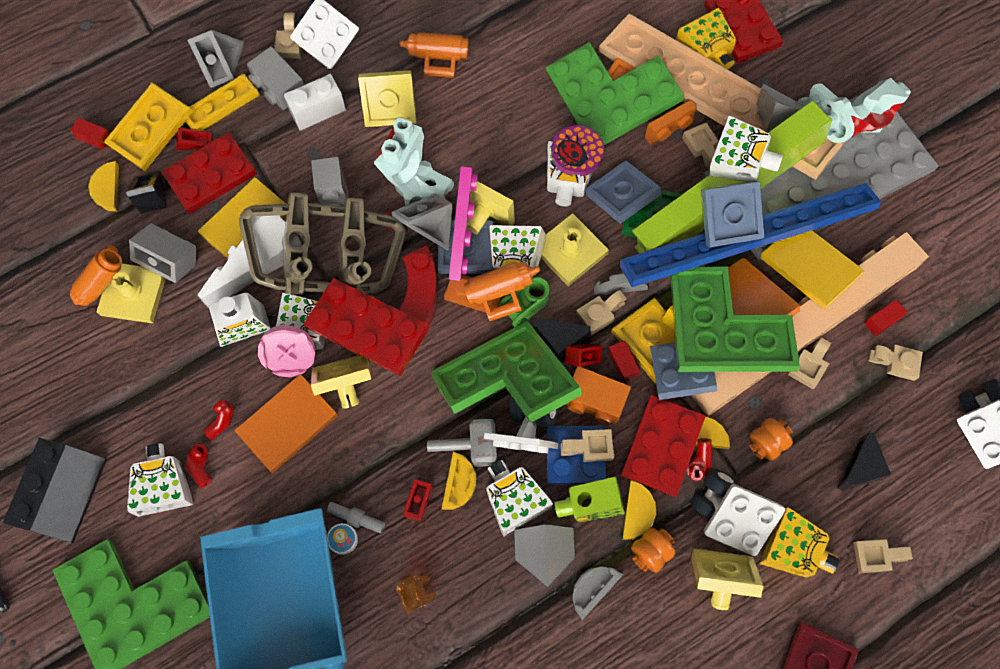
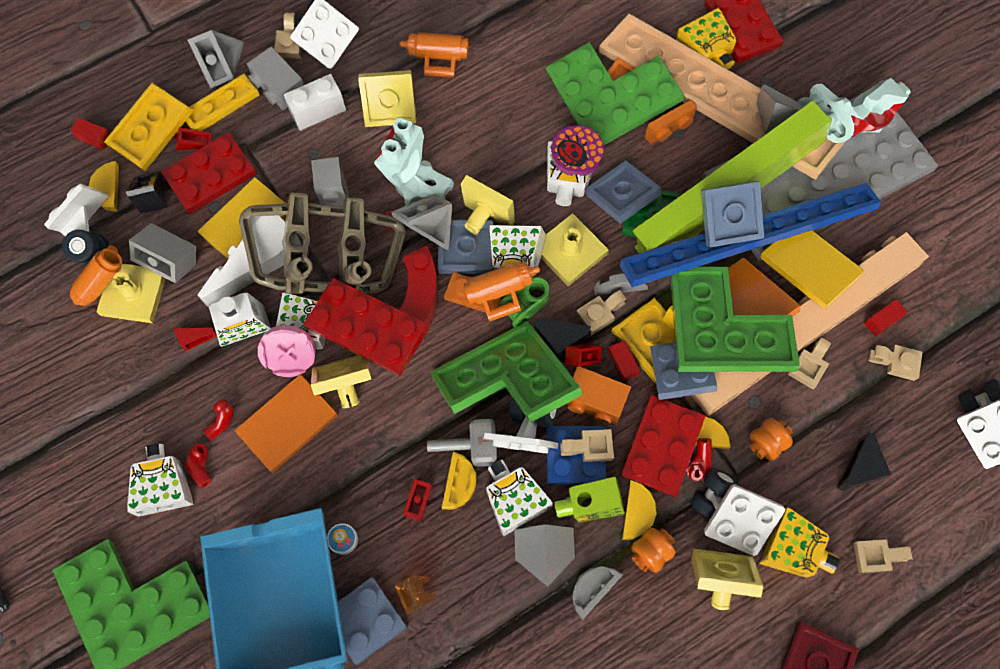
(55, 490): slope -> none
(72, 221): none -> white plate
(192, 337): none -> red piece
(356, 517): light grey bar -> none
(368, 620): none -> sand blue plate
(464, 211): dark pink plate -> none
(701, 142): tan plate -> none
(743, 152): white torso -> none

